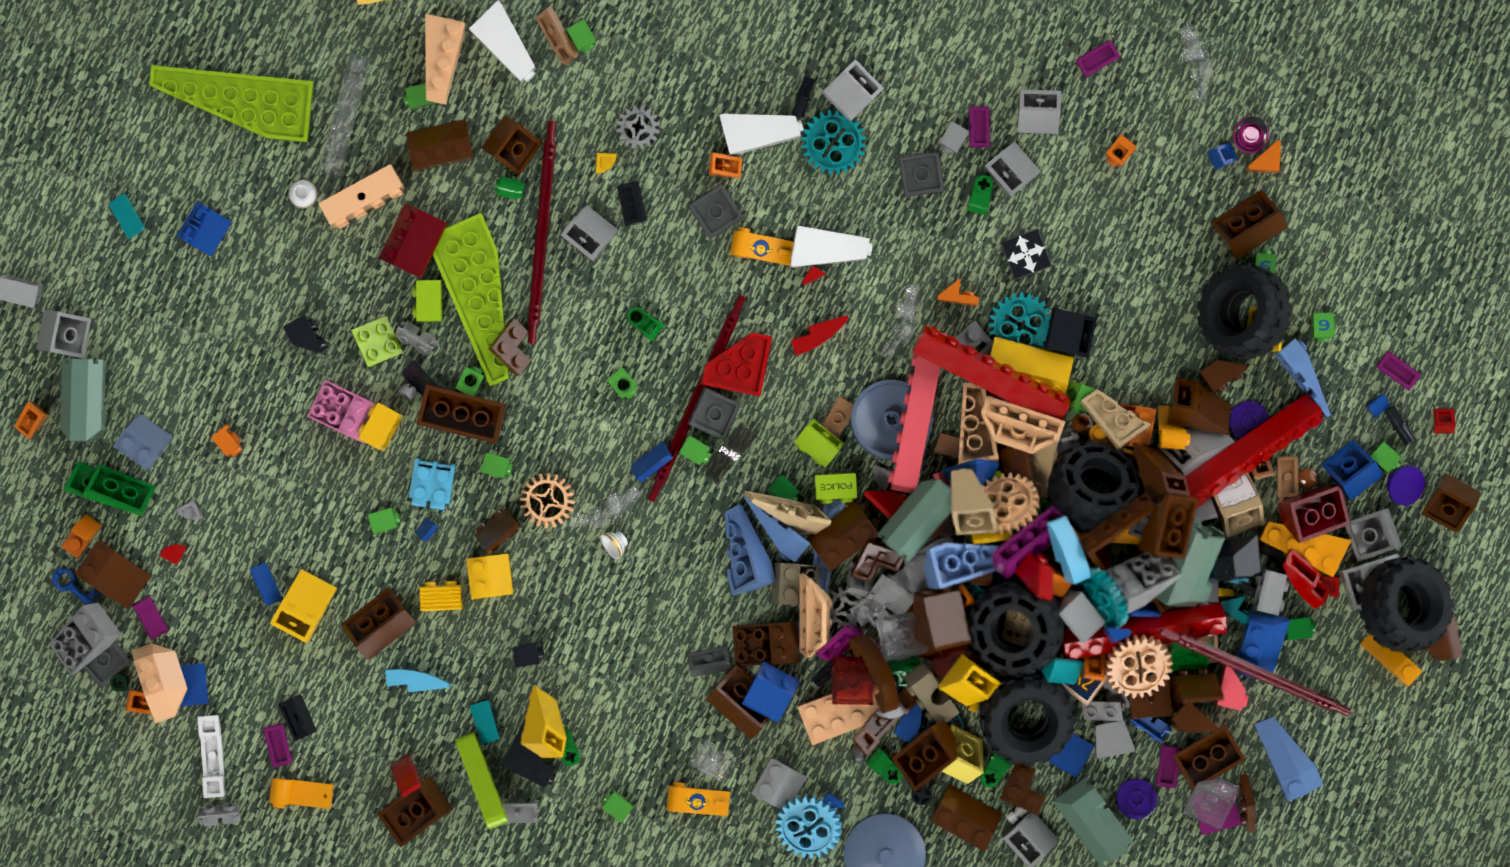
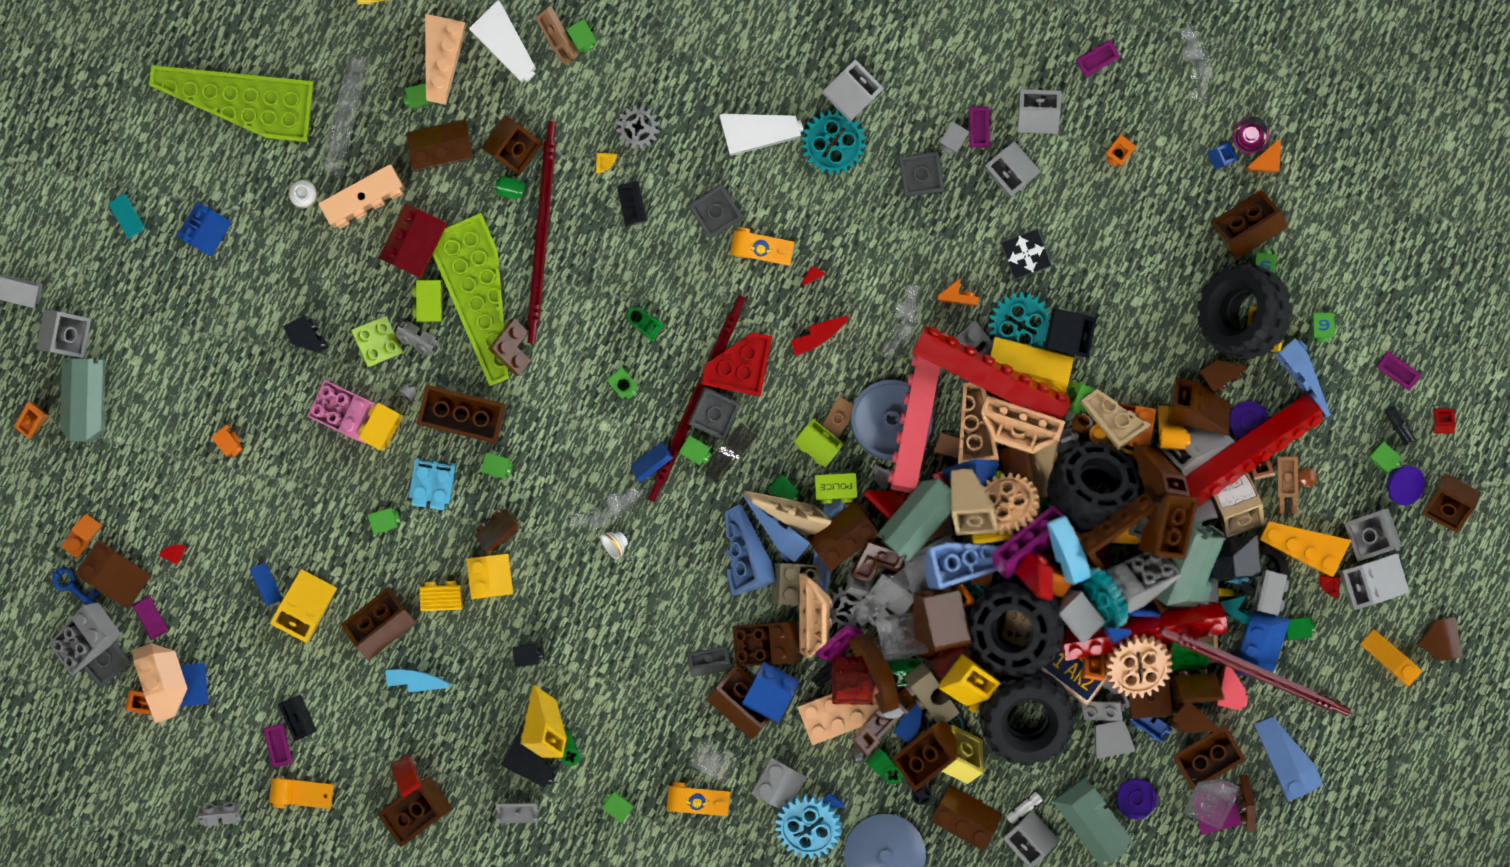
(110, 488): green slope -> none
(120, 687): dark green plate -> none
(143, 441): sand blue slope -> none
(190, 511): light grey tile -> none
(212, 756): white slope -> none
(418, 377): black slope -> none
(426, 530): blue slope -> none
(463, 387): bright green brick -> none
(481, 780): lime beam -> none
(485, 722): teal slope -> none
(530, 494): light nougat gear -> none
(589, 233): light grey slope -> none
(725, 165): orange slope -> none
(803, 97): black axle -> none
(826, 247): white slope -> none
(980, 199): green piece -> none
(997, 766): green piece -> none
(1017, 791): reddish brown plate -> none
(1063, 671): teal slope -> none
(1073, 756): blue piece -> none
(1167, 768): magenta tile -> none
(1305, 579): red slope -> none
(1314, 512): dark red slope -> none
(1352, 469): blue slope -> none
(1378, 405): blue slope -> none
(1428, 604): black tyre -> none

